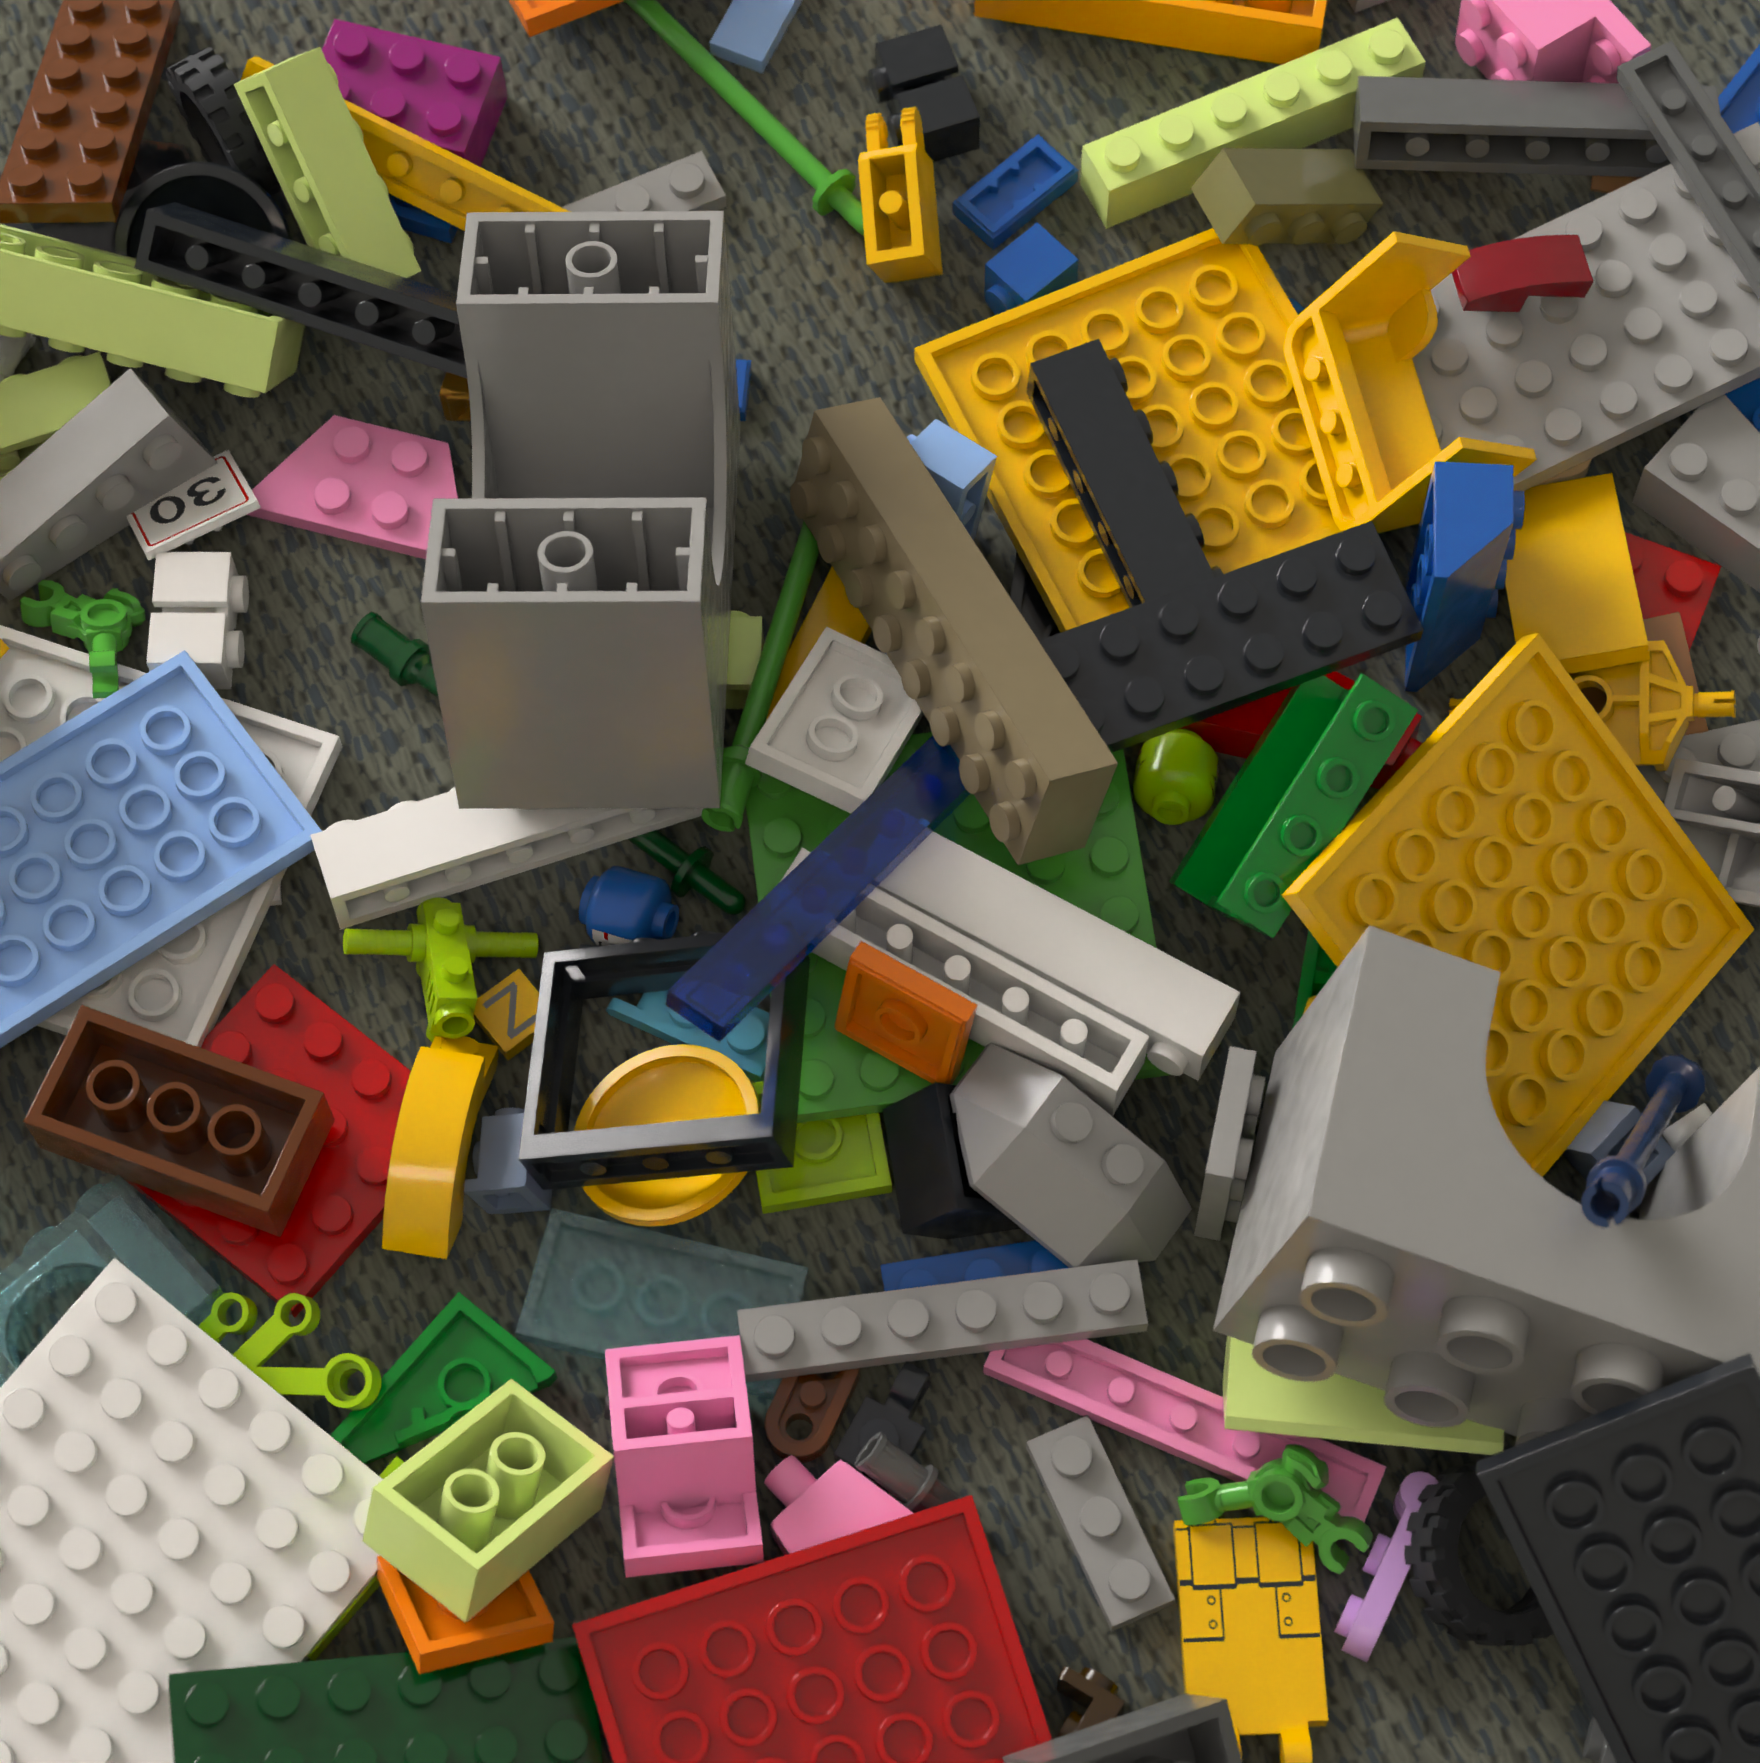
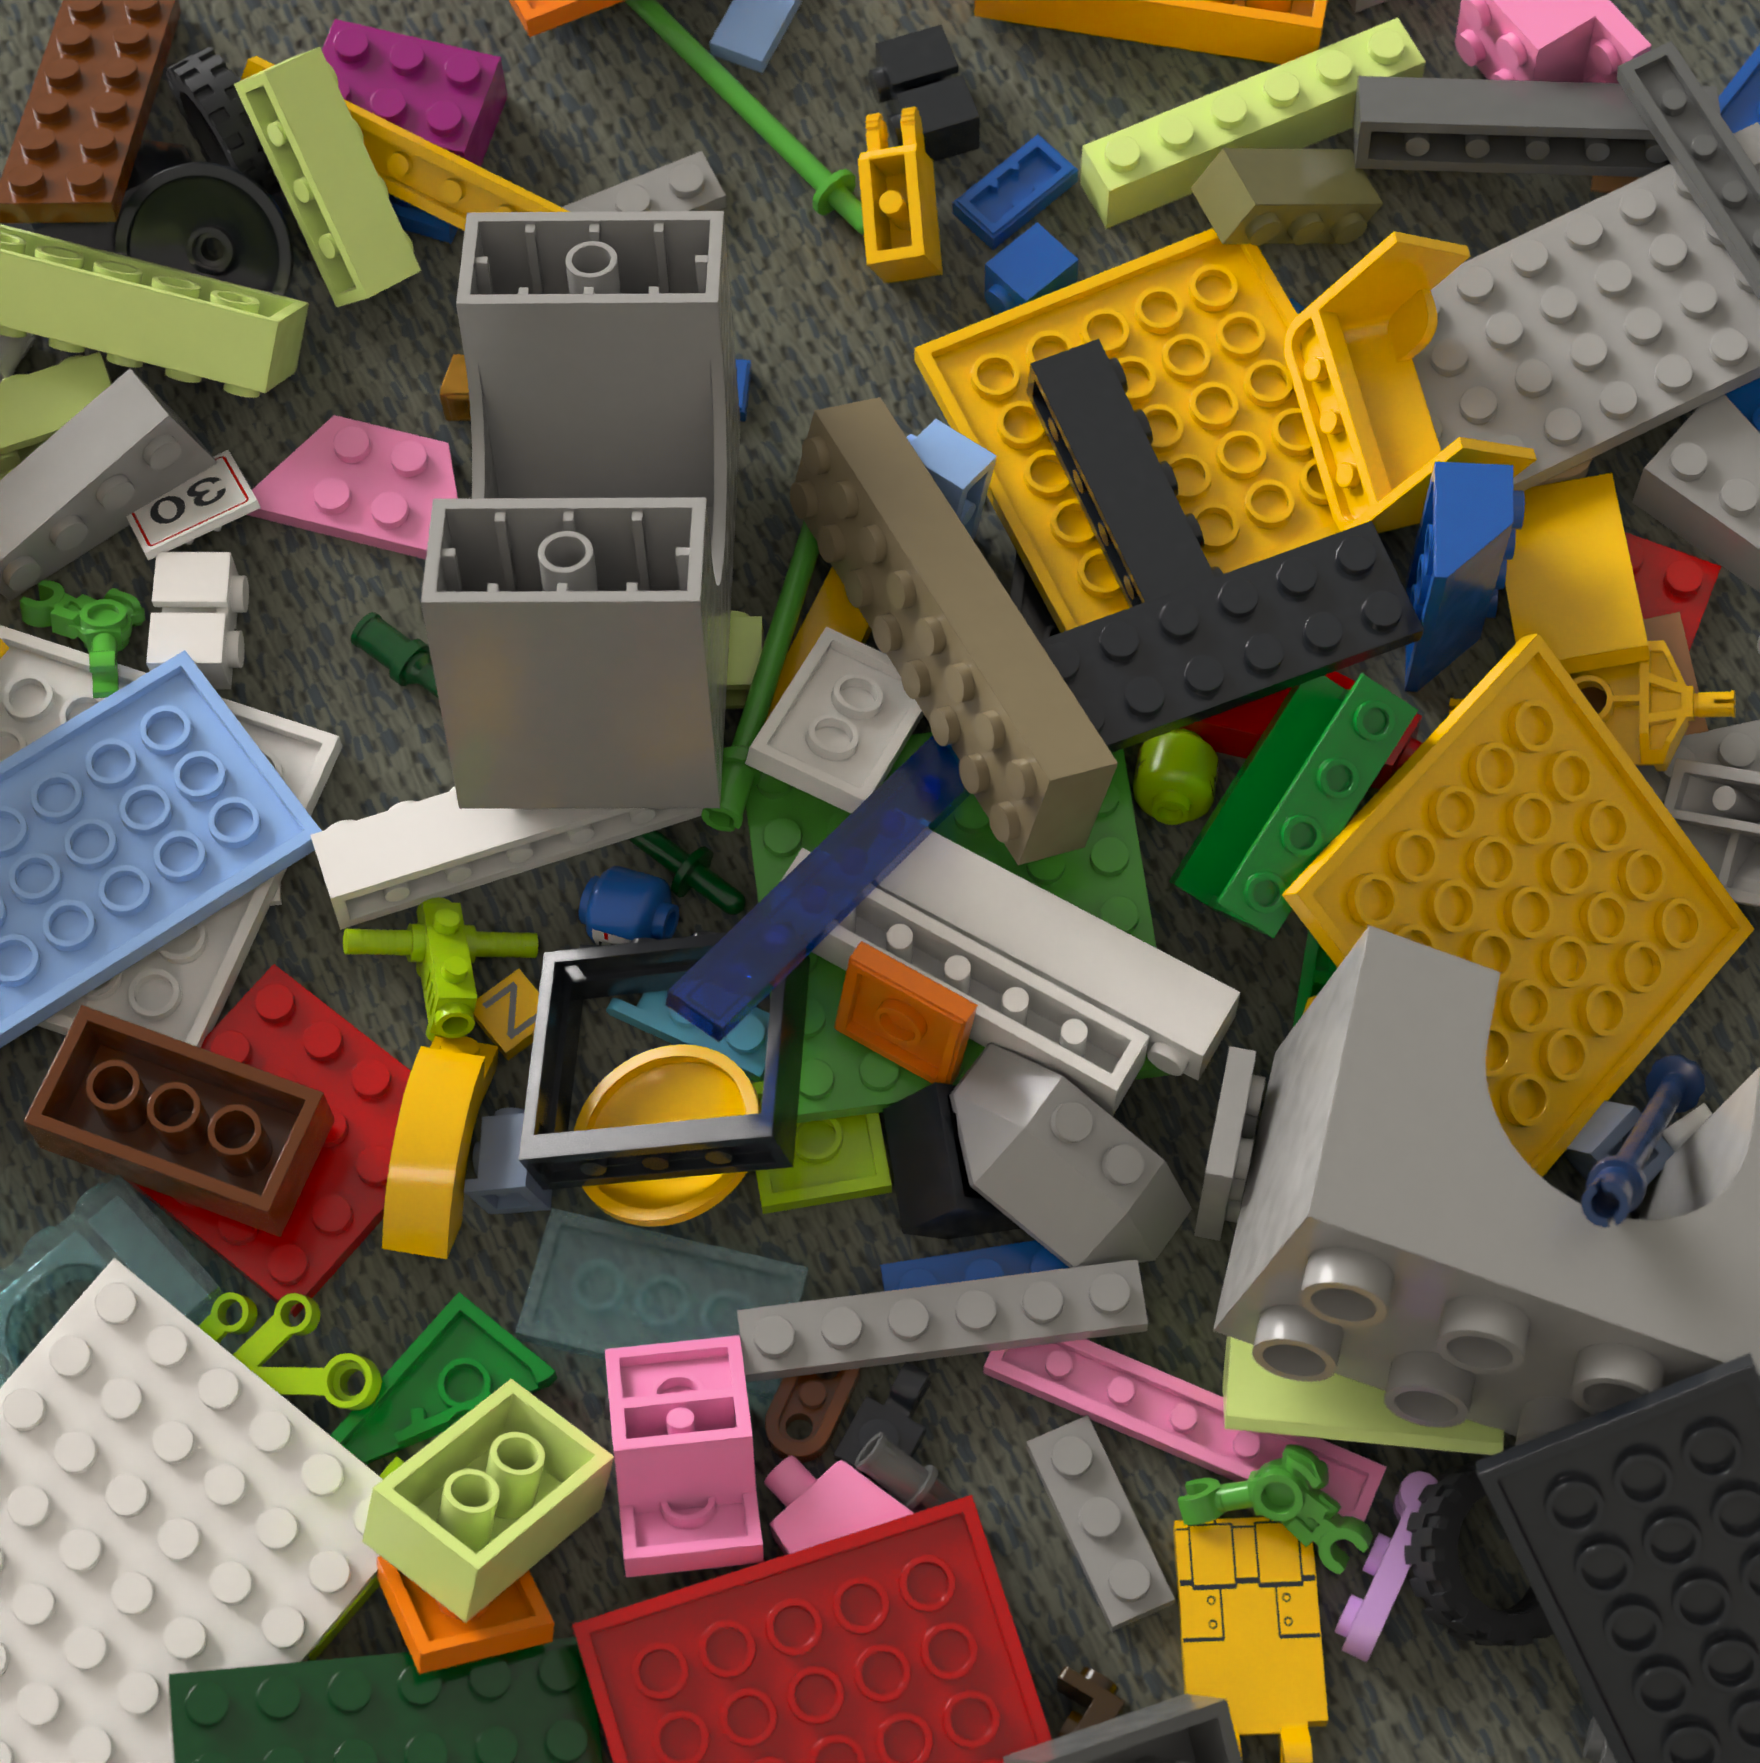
(303, 285): black brick -> none
(1509, 271): dark red slope -> none

